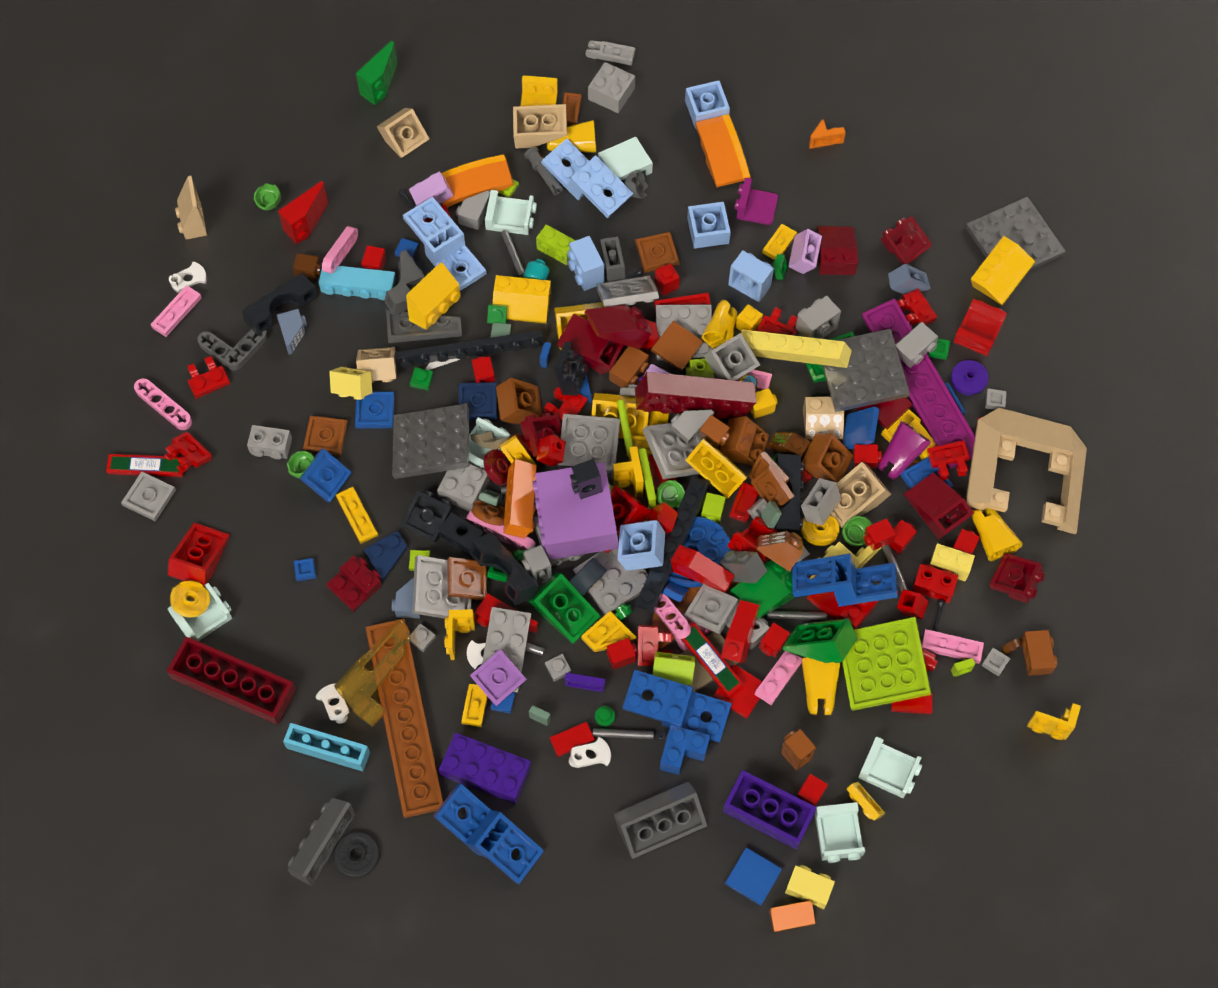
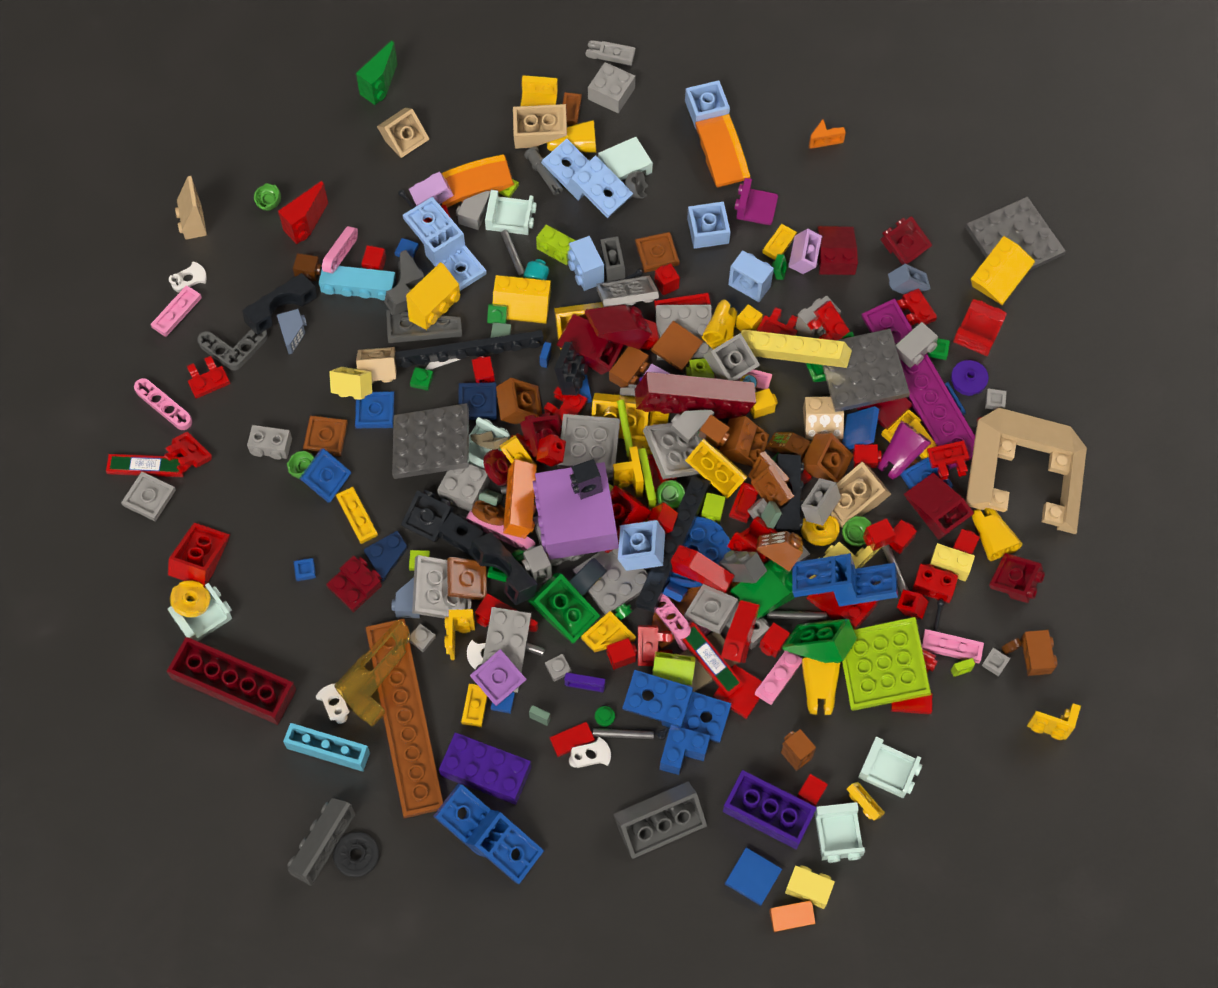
(830, 320): none -> red plate

